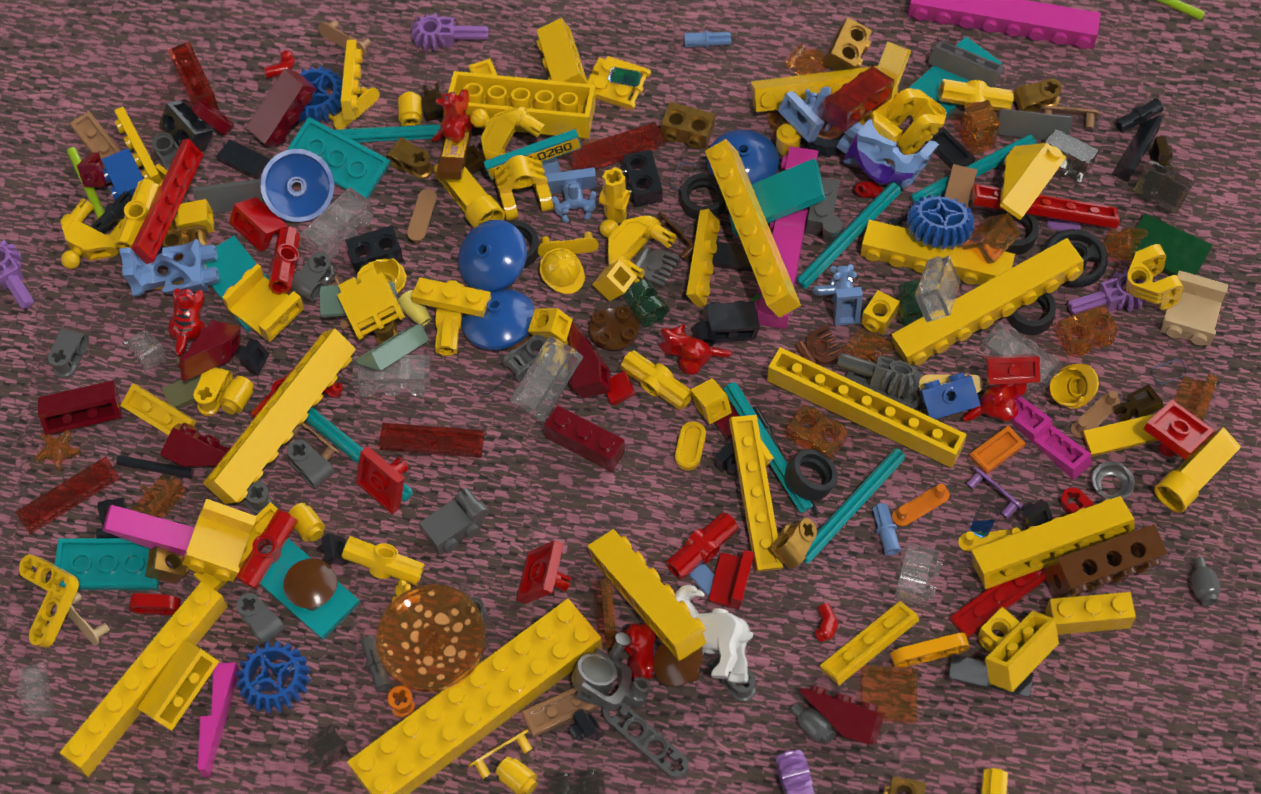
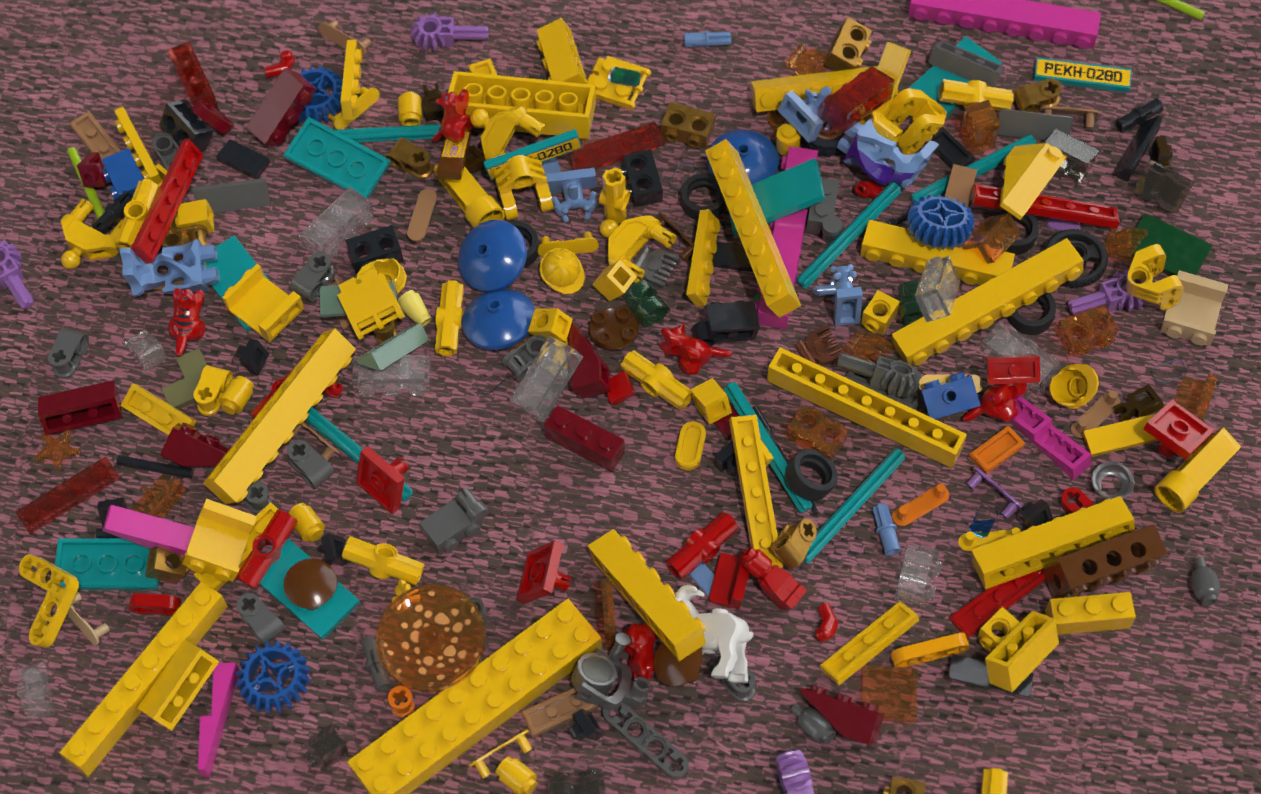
(212, 348): dark red slope -> none
(255, 222): red panel -> none
(284, 260): red piece -> none
(302, 168): blue dish -> none
(432, 440): clear red plate -> none
(451, 297): yellow plate -> none
(774, 581): none -> red piece
(1083, 74): none -> tile

